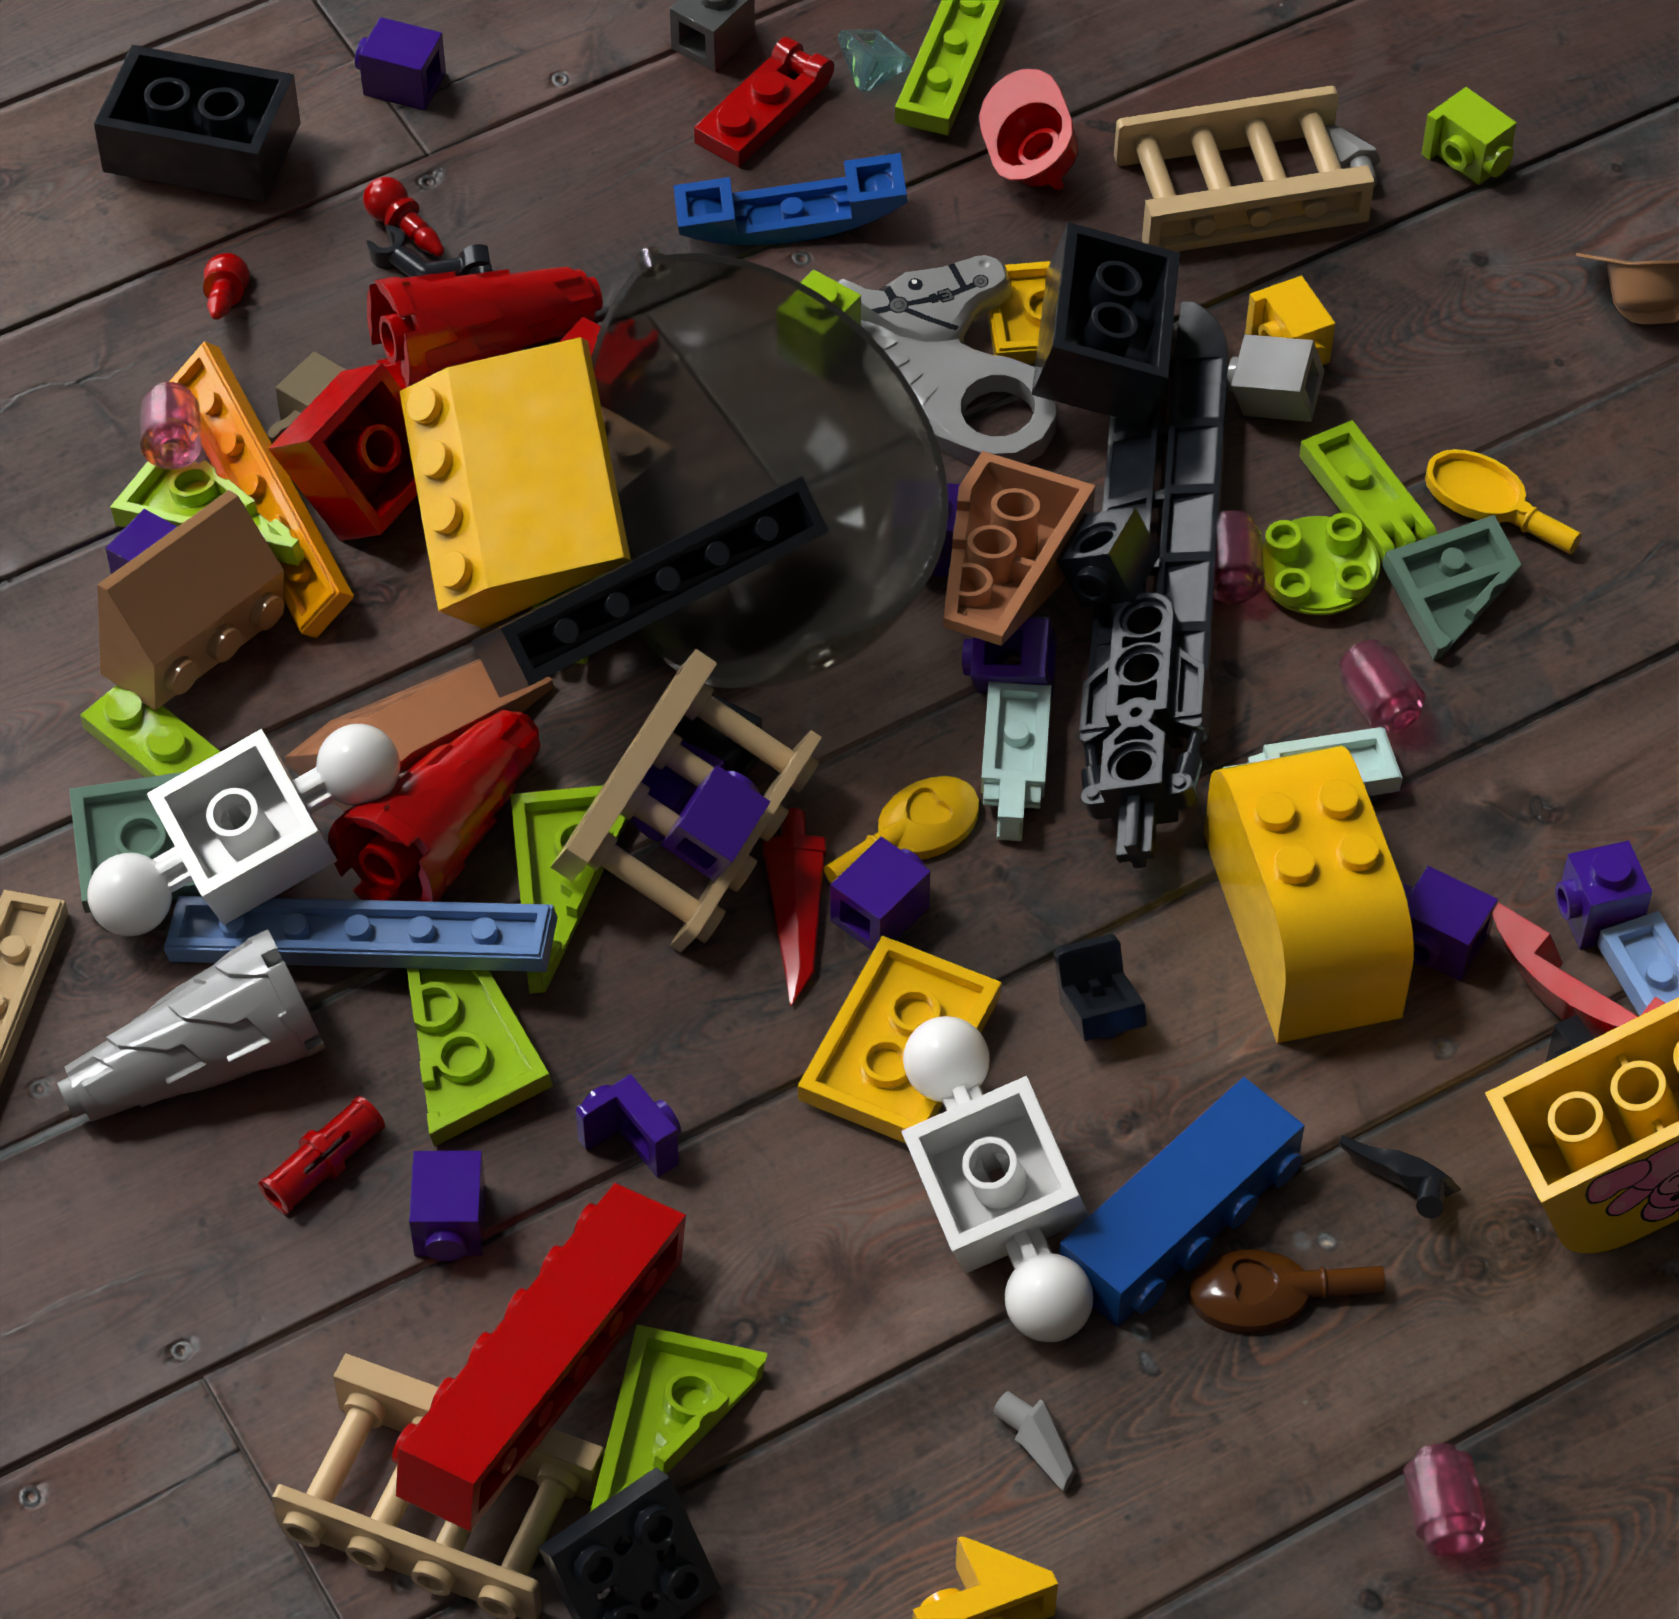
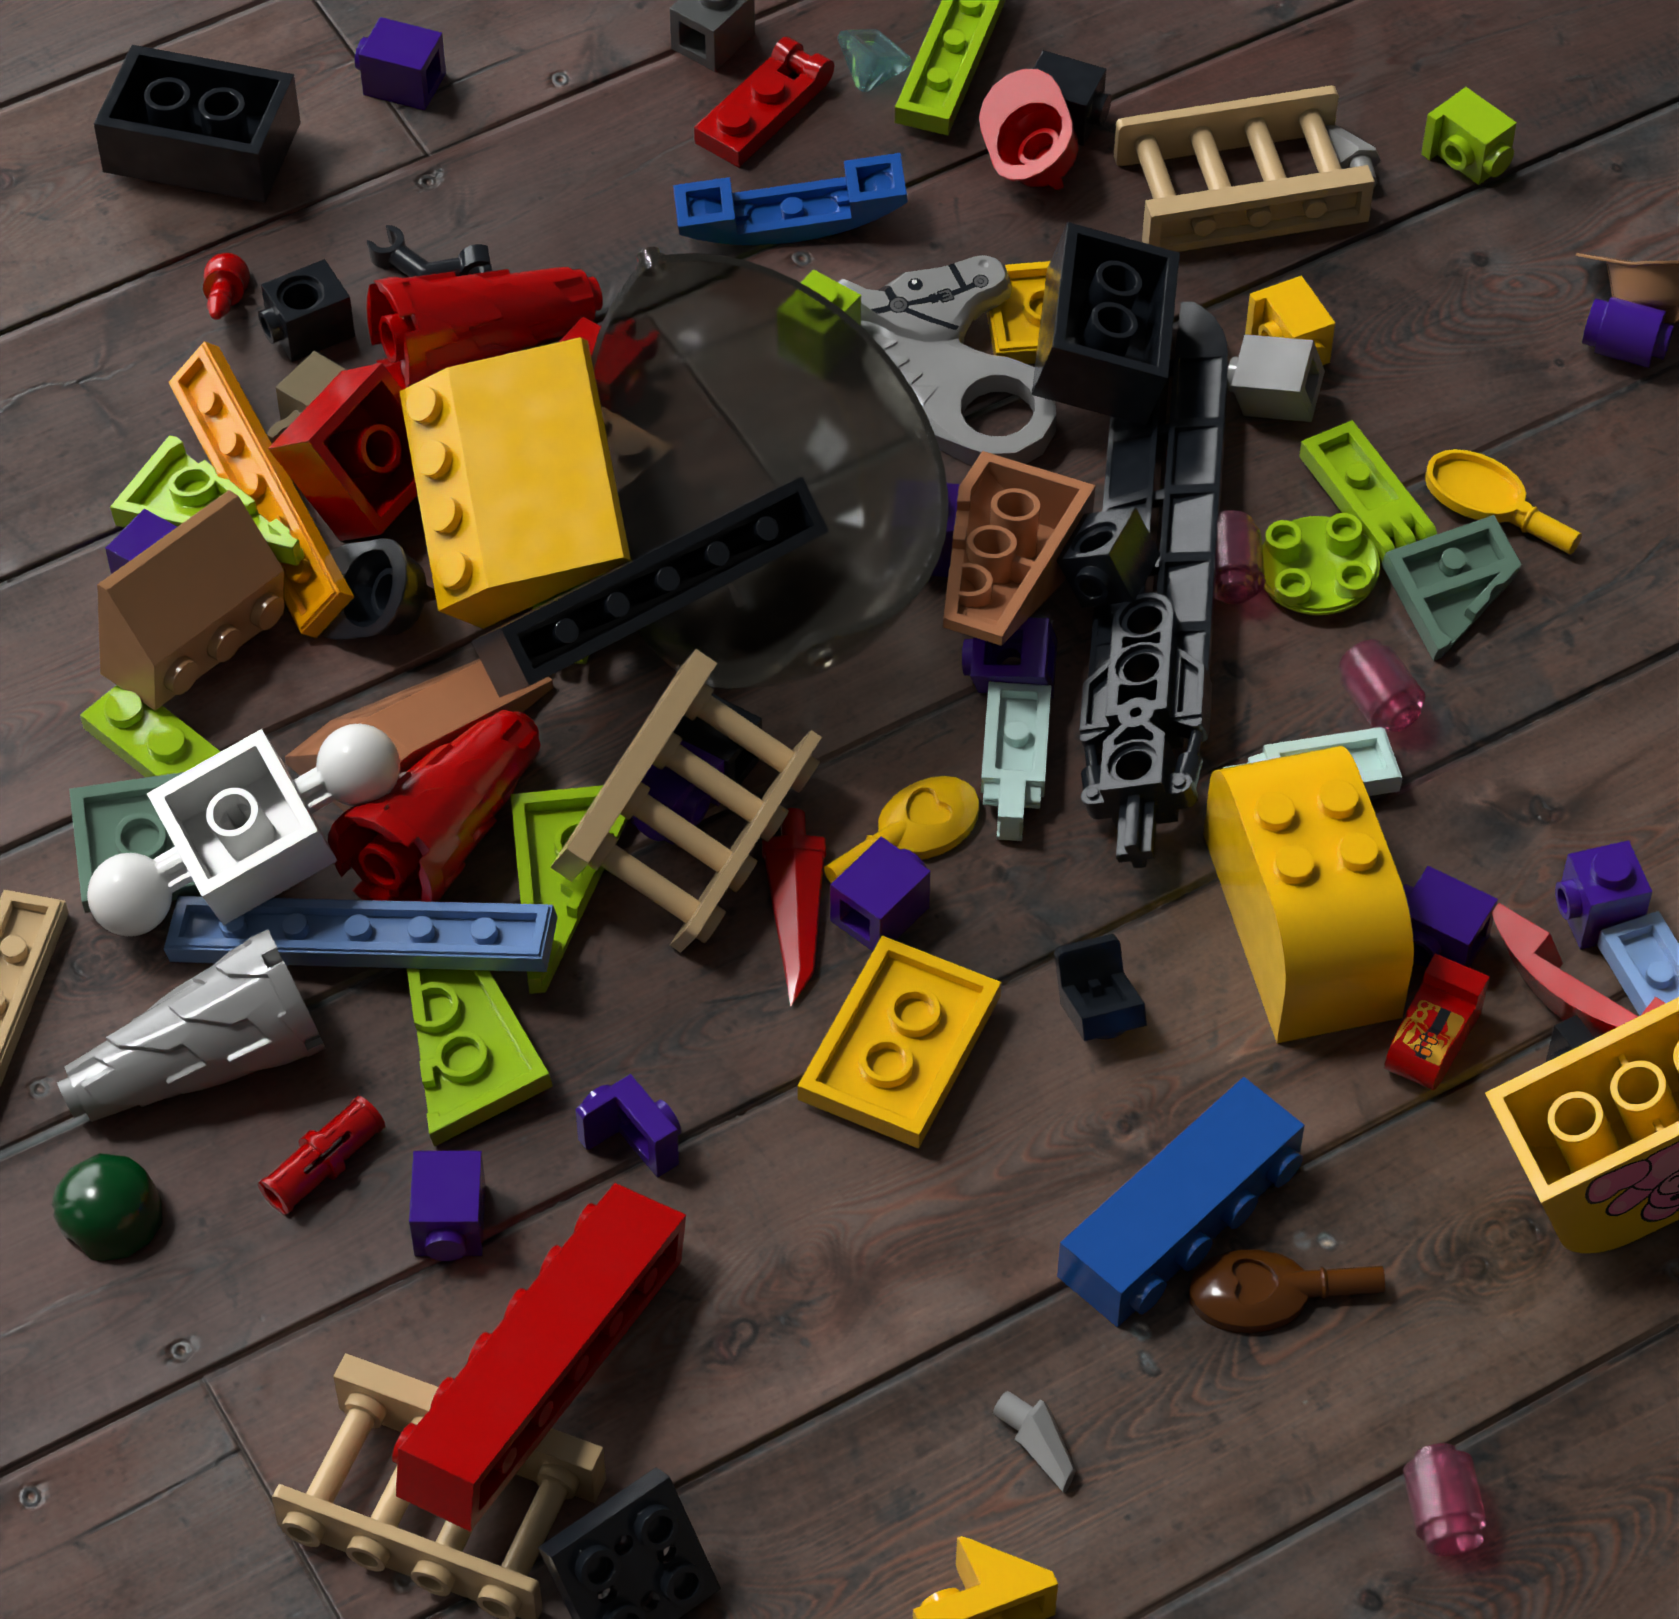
(108, 1206): none -> dark green hair
(170, 426): clear pink brick -> none
(306, 310): none -> black brick
(386, 590): none -> black piece
(389, 203): red bar -> none
(669, 1401): lime wing -> none
(716, 822): dark purple brick -> none
(1012, 1217): white brick -> none
(1082, 89): none -> black brick
(1406, 1172): black bar -> none
(1437, 1022): none -> red leg
(1627, 331): none -> dark purple brick

